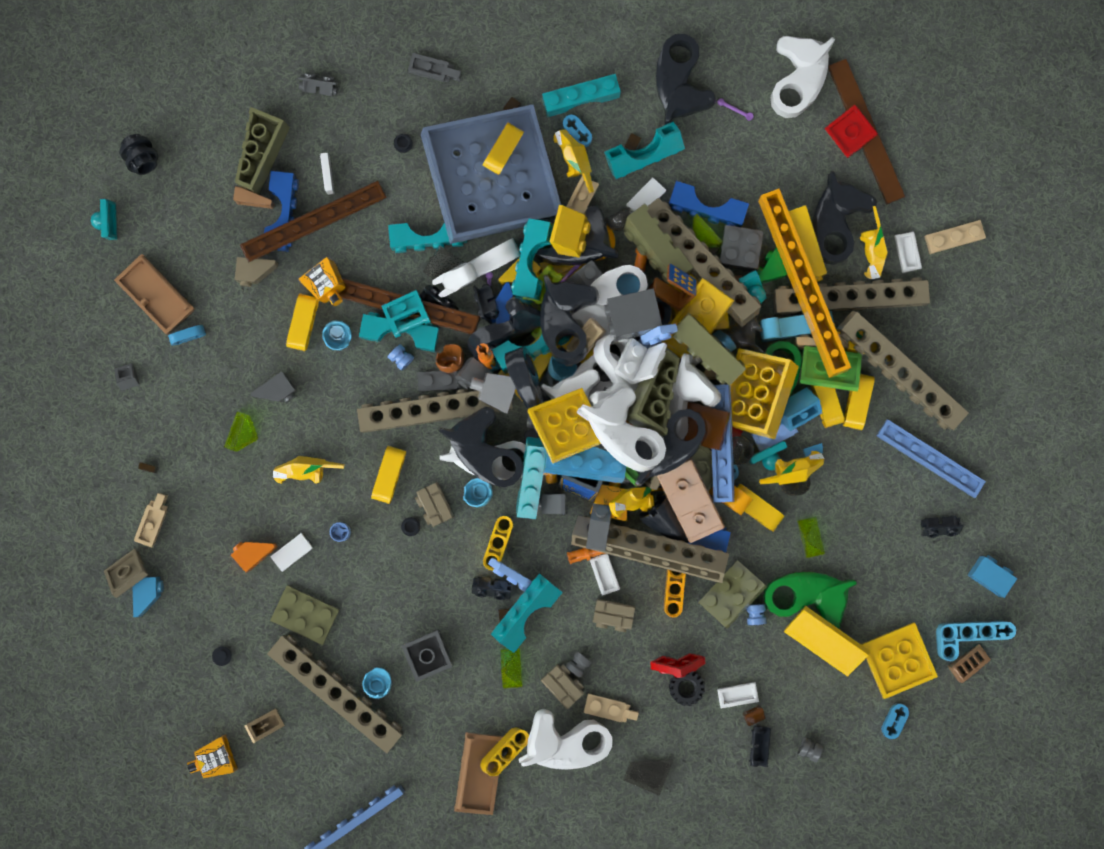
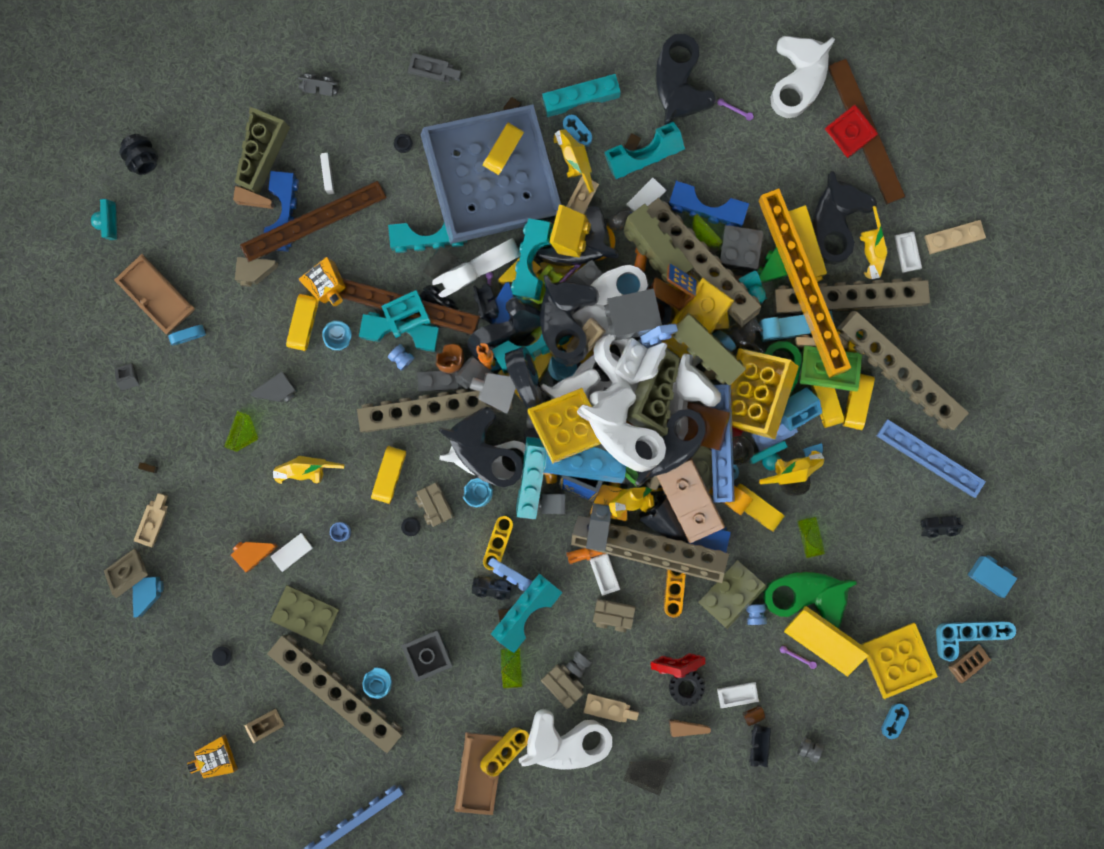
(682, 728): none -> medium nougat slope
(812, 664): none -> medium lavender hinge

